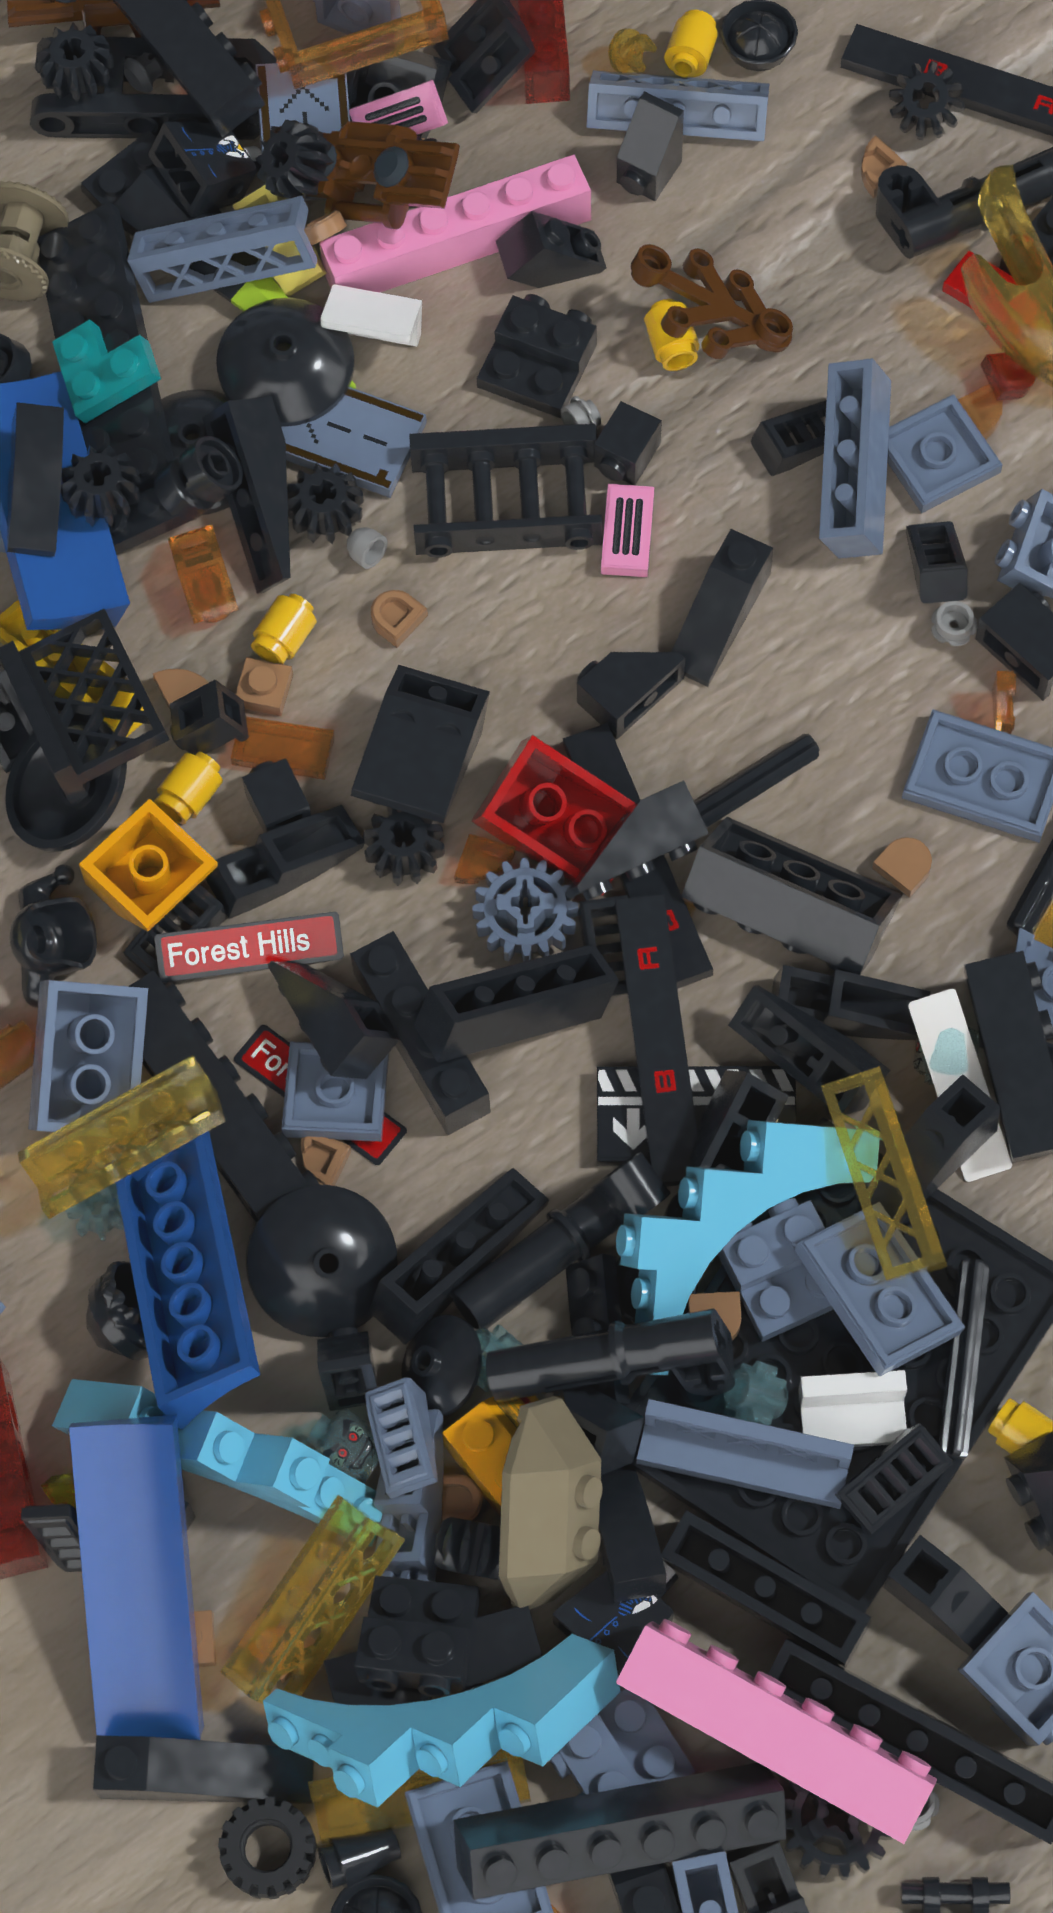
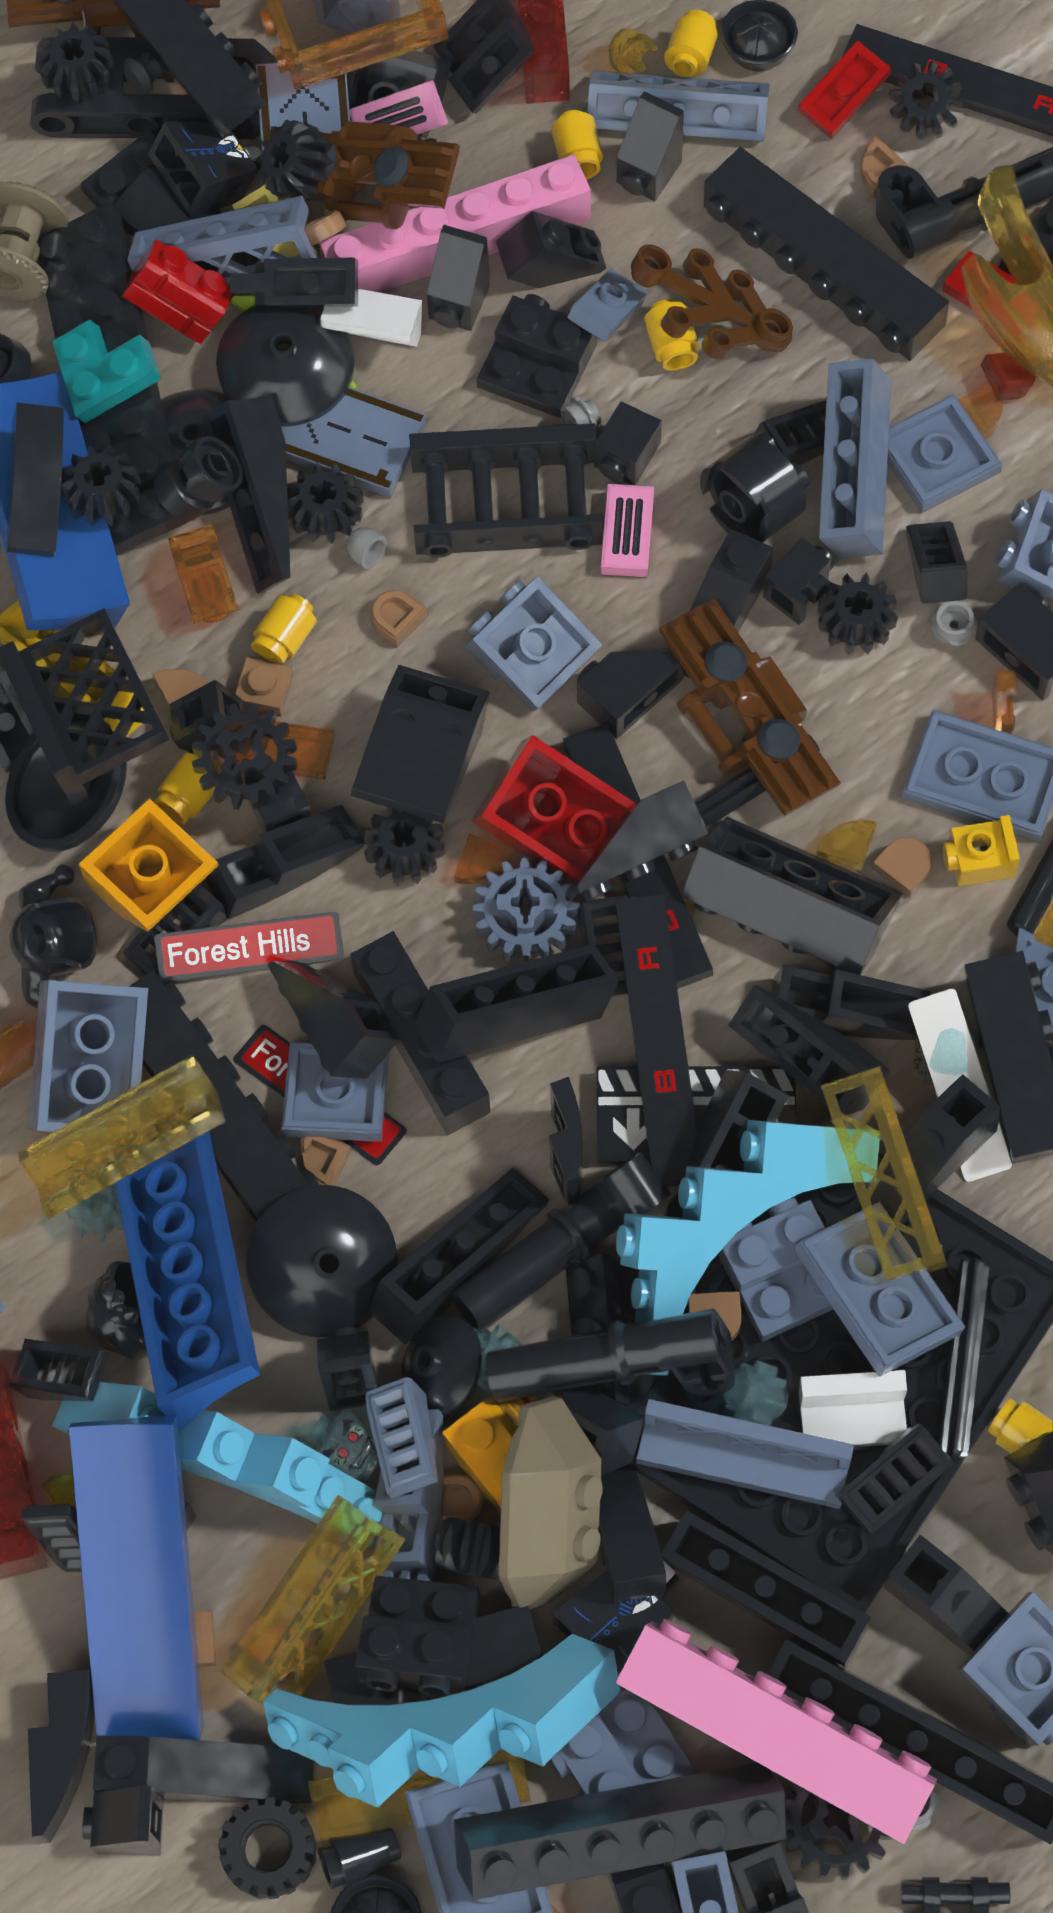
(35, 1362): none -> black slope
(60, 1750): none -> black slope
(125, 1821): none -> black slope
(178, 291): none -> red brick
(228, 744): none -> black gear
(300, 283): none -> black hinge
(458, 278): none -> black slope
(531, 642): none -> sand blue plate
(566, 1144): none -> black slope
(577, 134): none -> yellow brick
(607, 305): none -> sand blue plate
(755, 488): none -> black brick
(762, 700): none -> reddish brown piece
(798, 579): none -> black brick
(825, 254): none -> black brick
(844, 89): none -> red plate
(848, 843): none -> clear yellow tile
(850, 597): none -> black gear
(975, 866): none -> yellow brick

